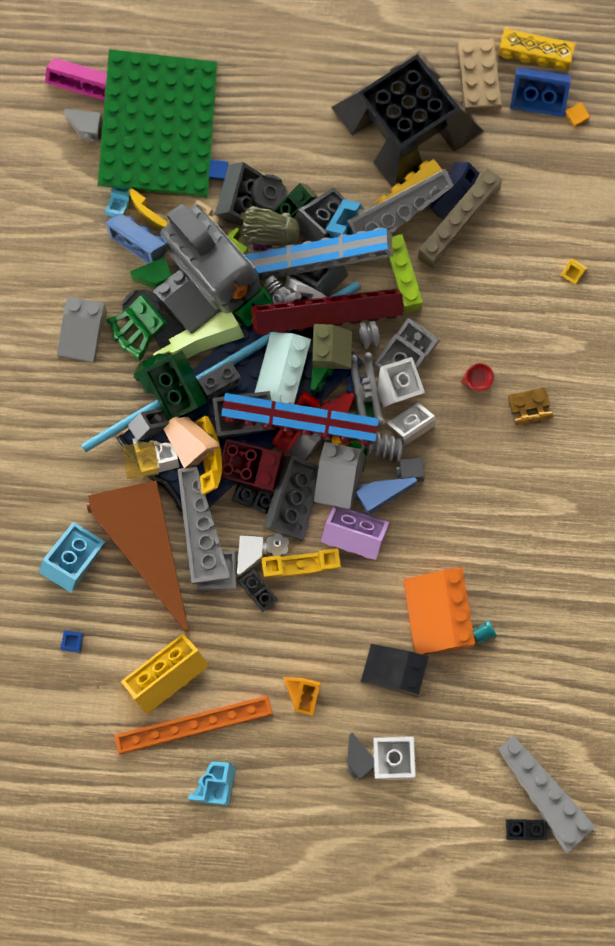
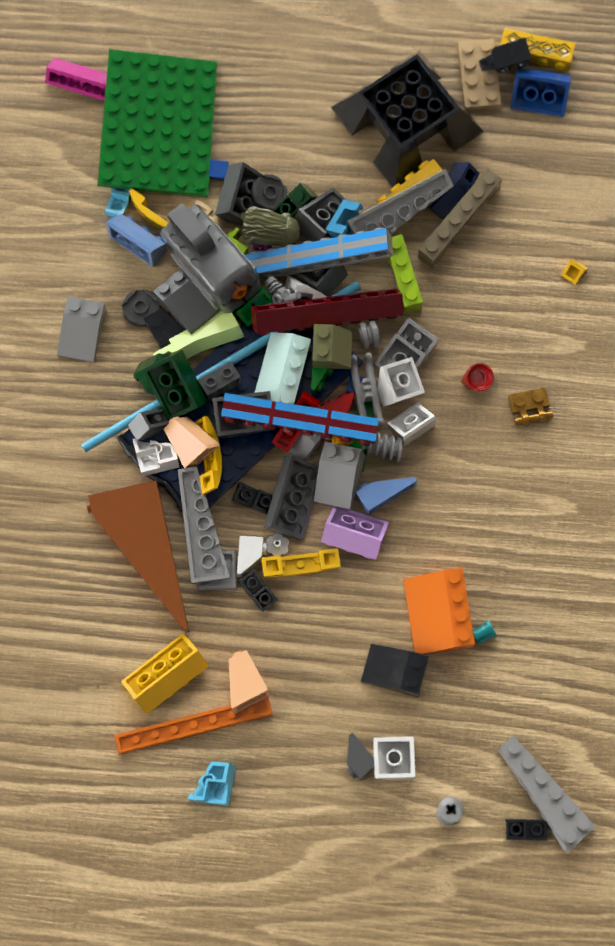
(71, 557): medium azure slope -> none
(72, 641): blue tile -> none
(85, 123): light grey slope -> none
(140, 460): clear yellow piece -> none
(145, 318): green plate -> none
(152, 274): green slope -> none
(245, 682): none -> light nougat slope
(251, 464): dark red slope -> none
(303, 694): light orange slope -> none
(411, 468): dark grey brick -> none
(448, 803): none -> light grey piece
(507, 56): none -> black hinge
(577, 114): light orange tile -> none

